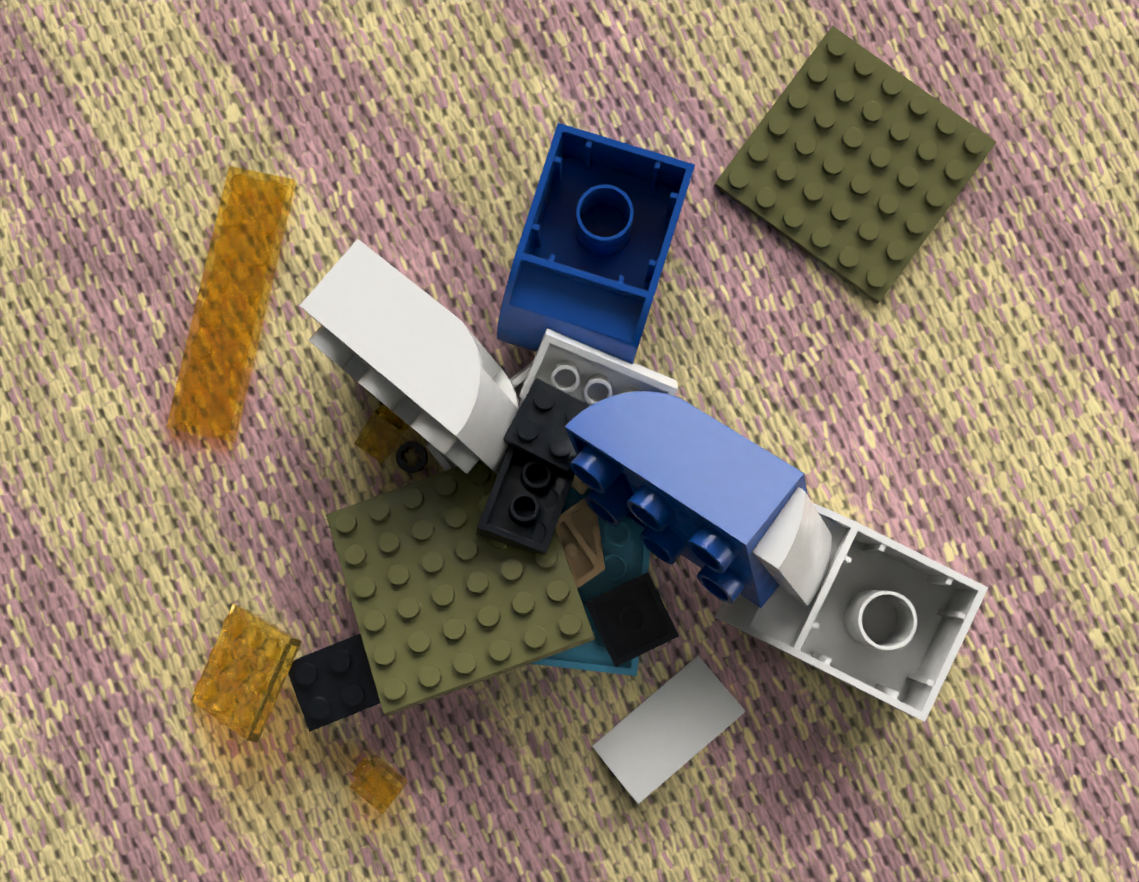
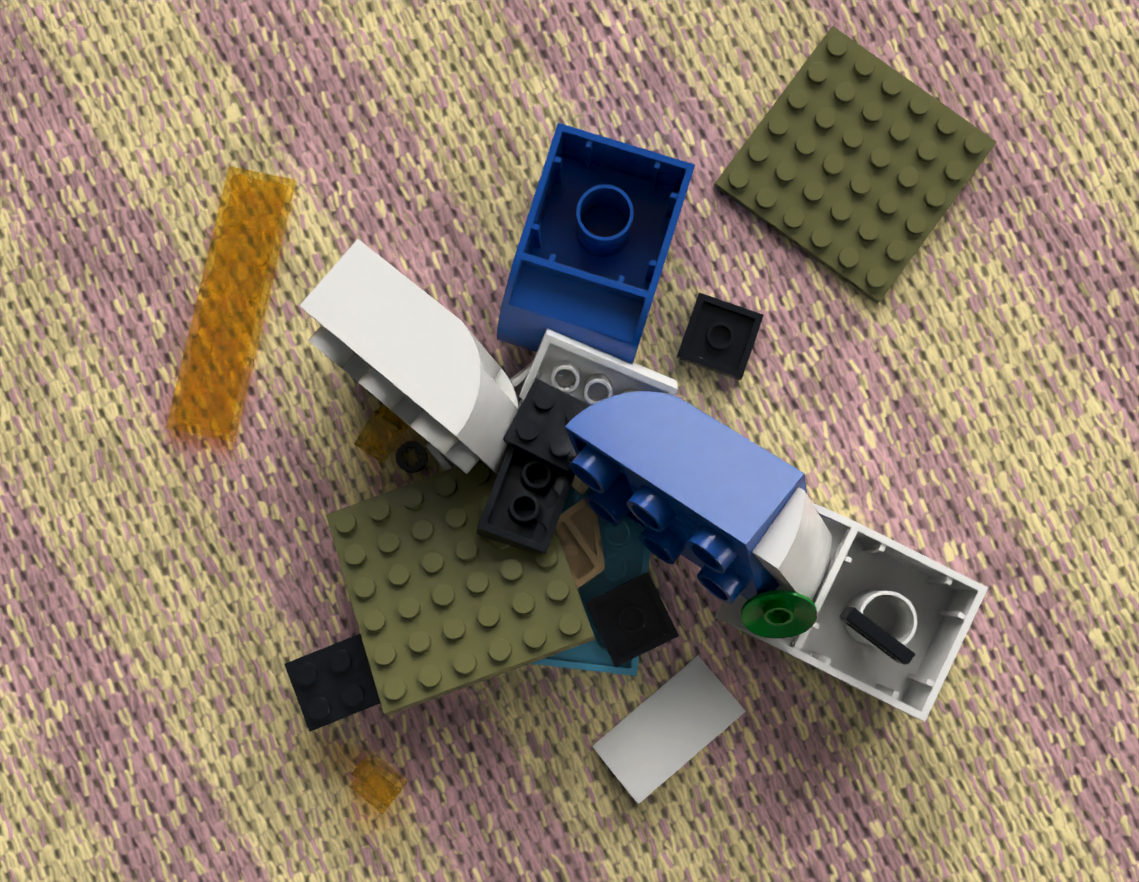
(245, 672): clear yellow plate -> none
(720, 336): none -> black plate
(778, 614): none -> green dish
(876, 635): none -> black tile

